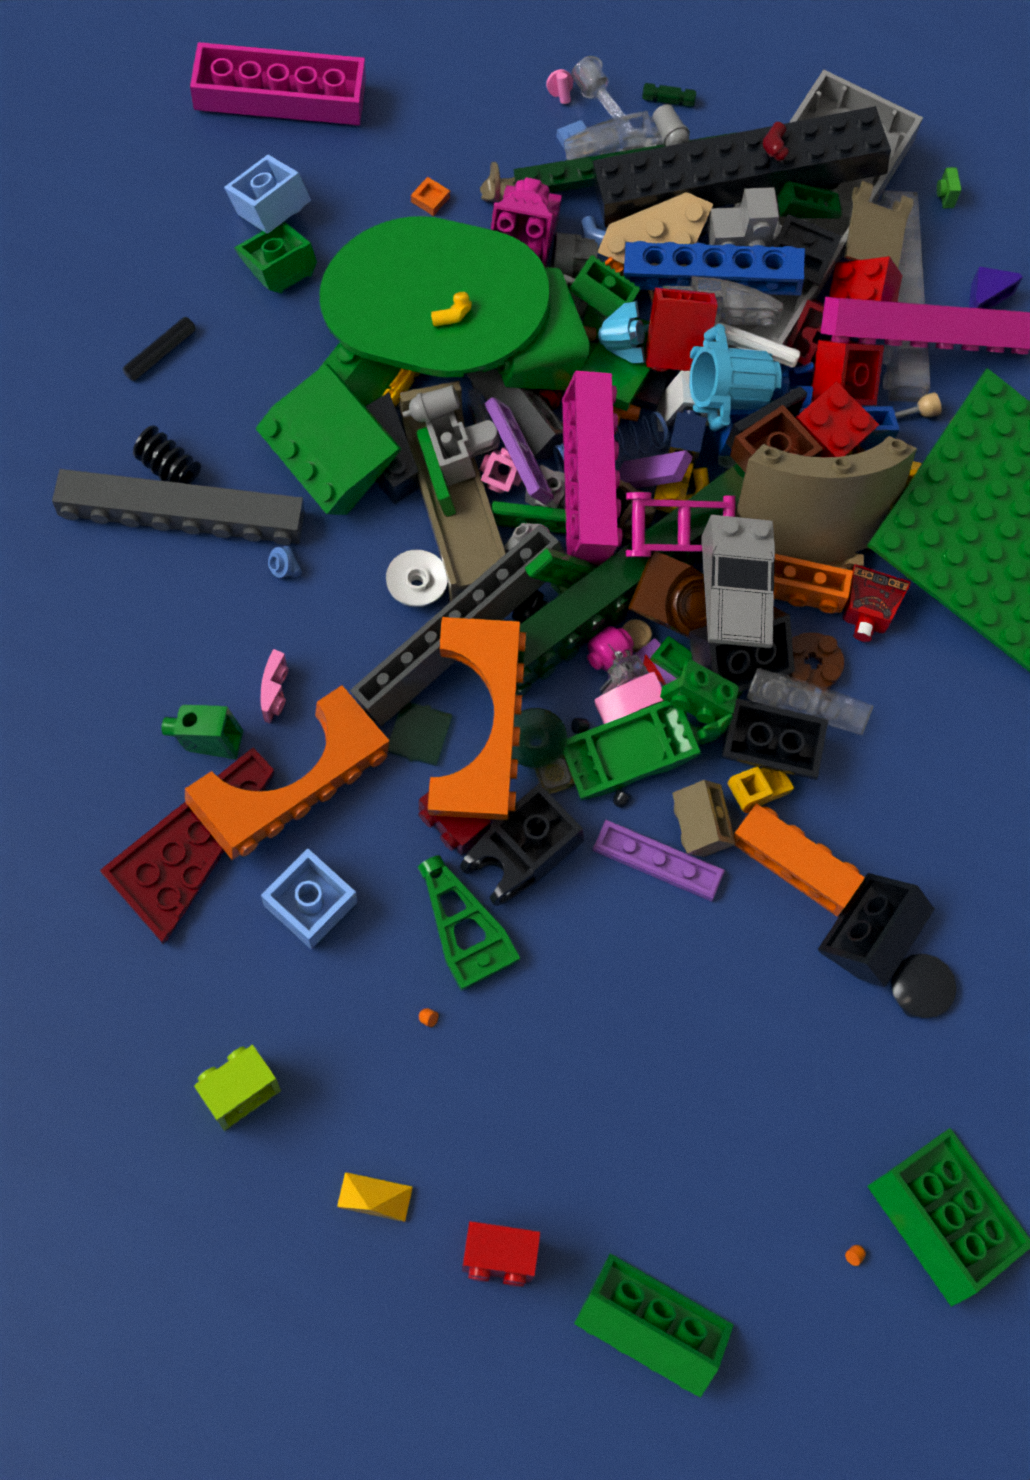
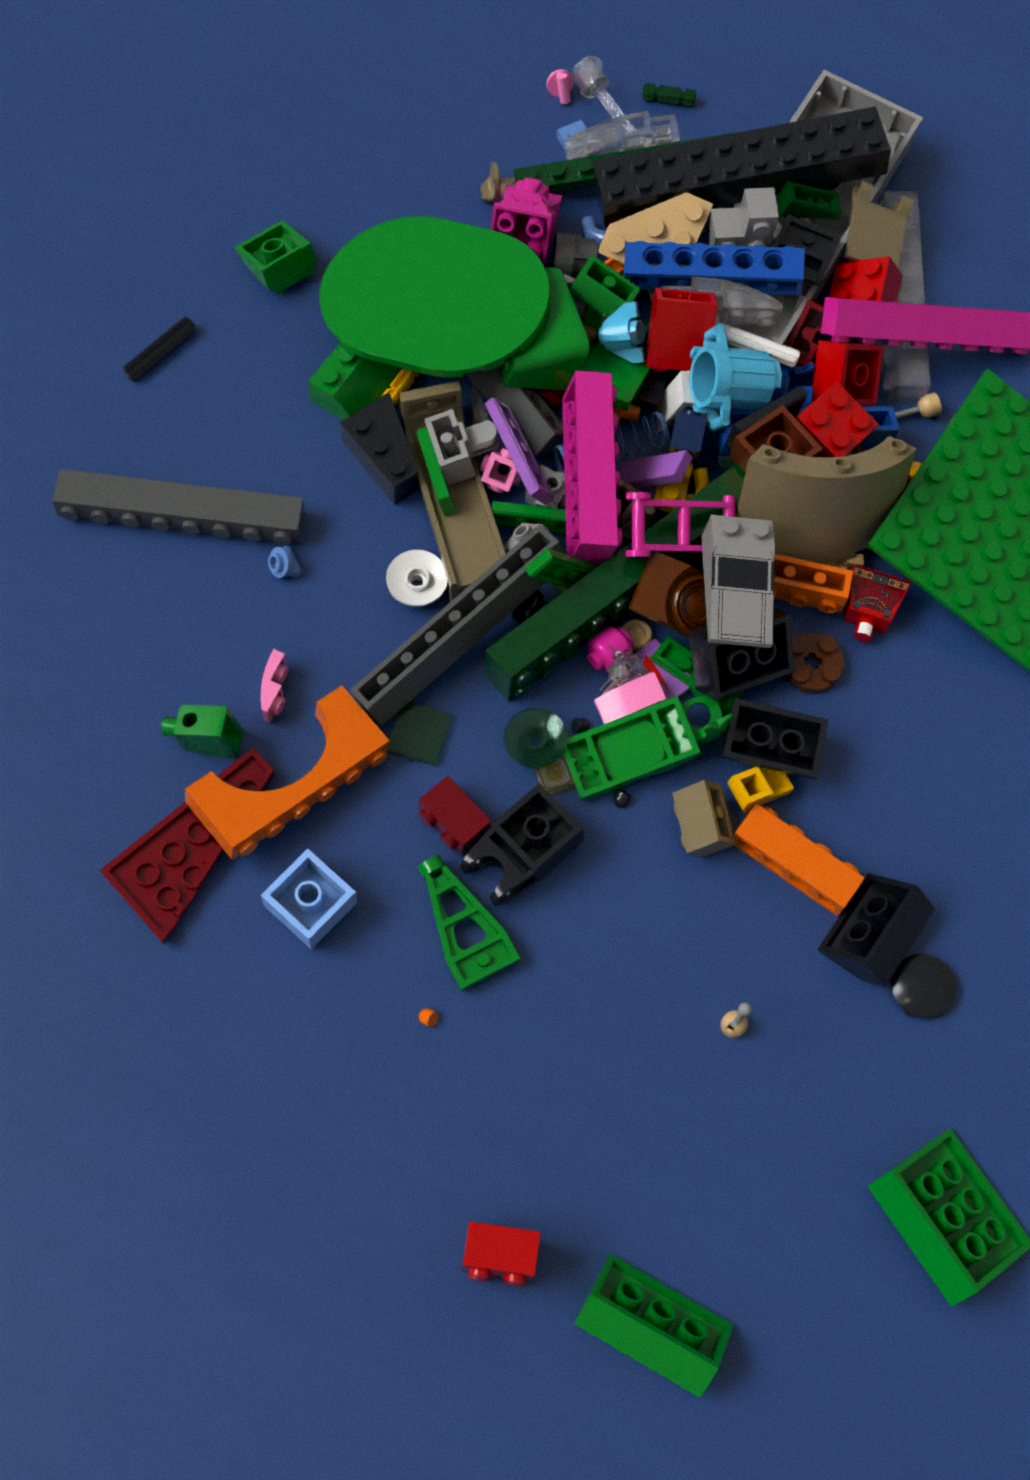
(164, 458): black piece -> none
(237, 1086): lime brick -> none
(268, 193): light blue brick -> none
(278, 83): dark pink brick -> none
(328, 440): green slope -> none
(375, 1197): yellow slope -> none
(430, 196): orange tile -> none
(433, 404): light grey piece -> none
(455, 313): yellow arm -> none
(484, 784): orange arch -> none
(658, 860): medium lavender tile -> none
(670, 126): light grey piece -> none
(701, 693): green bracket -> none
(737, 1020): none -> tan hinge
(774, 144): dark red arm -> none
(810, 699): clear slope -> none
(855, 1255): orange piece -> none
(949, 187): bright green plate -> none
(992, 287): dark purple slope -> none

